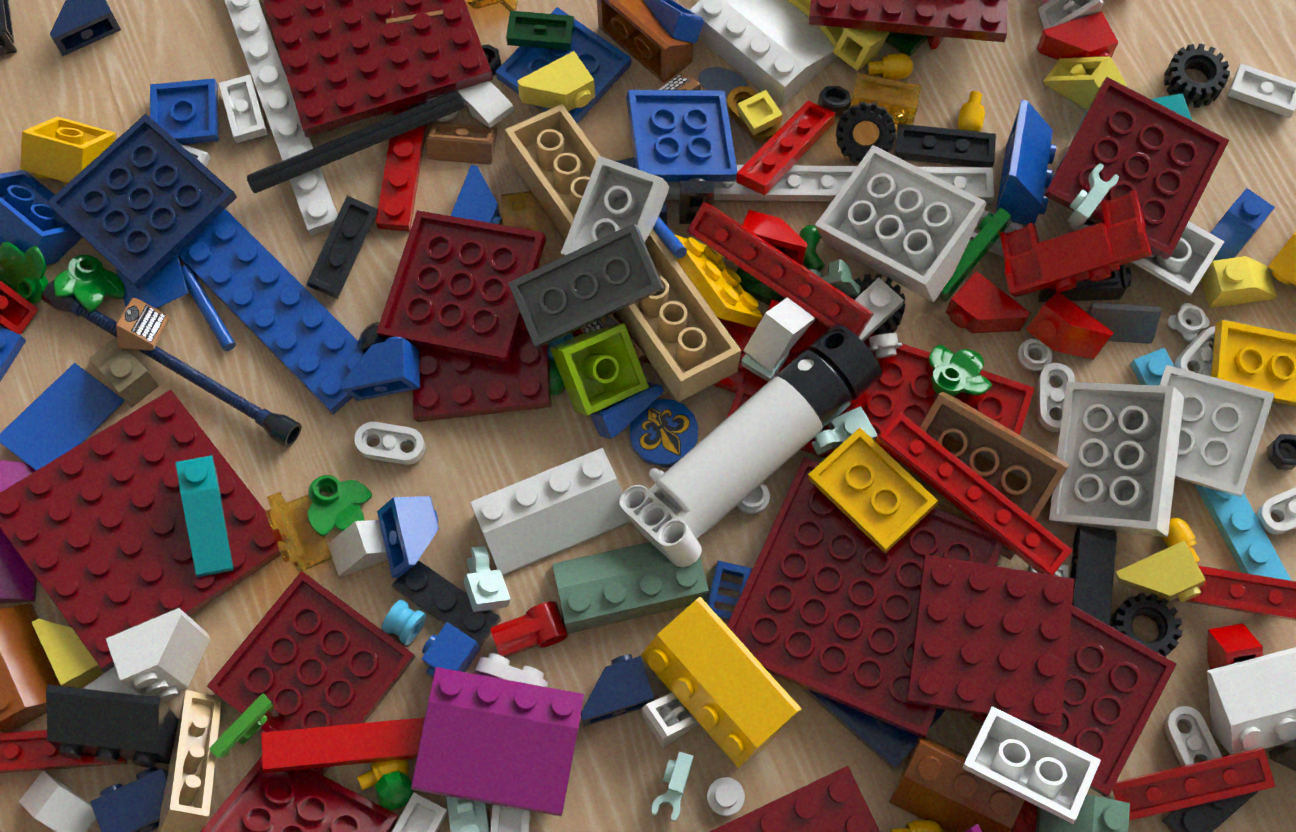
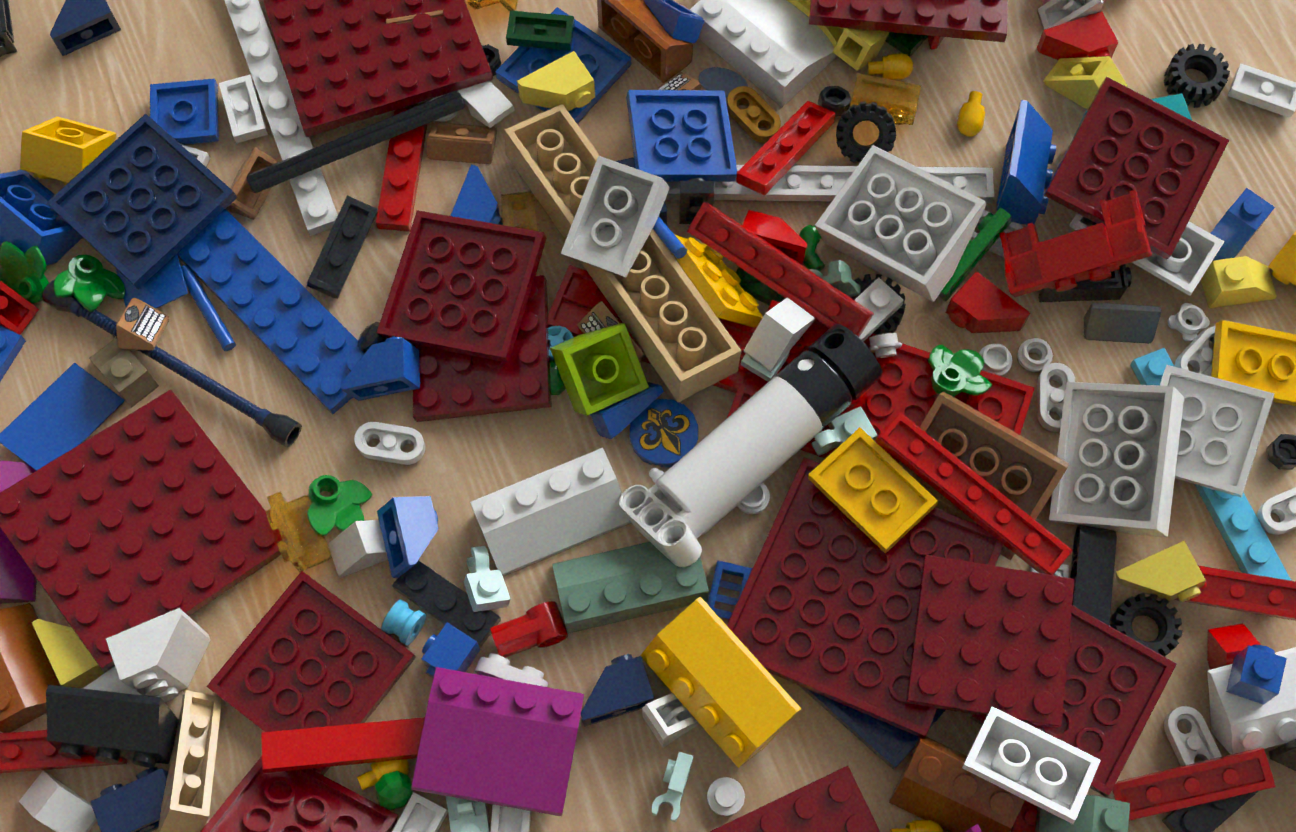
(204, 516): teal slope -> none
(244, 727): bright green tile -> none
(247, 202): none -> medium nougat slope
(586, 285): dark grey plate -> none
(759, 112): light yellow plate -> none
(945, 146): black plate -> none
(996, 359): none -> white plate
(1069, 328): red slope -> none
(1085, 202): light aqua plate -> none
(1178, 532): yellow cylinder -> none
(1256, 674): none -> blue brick

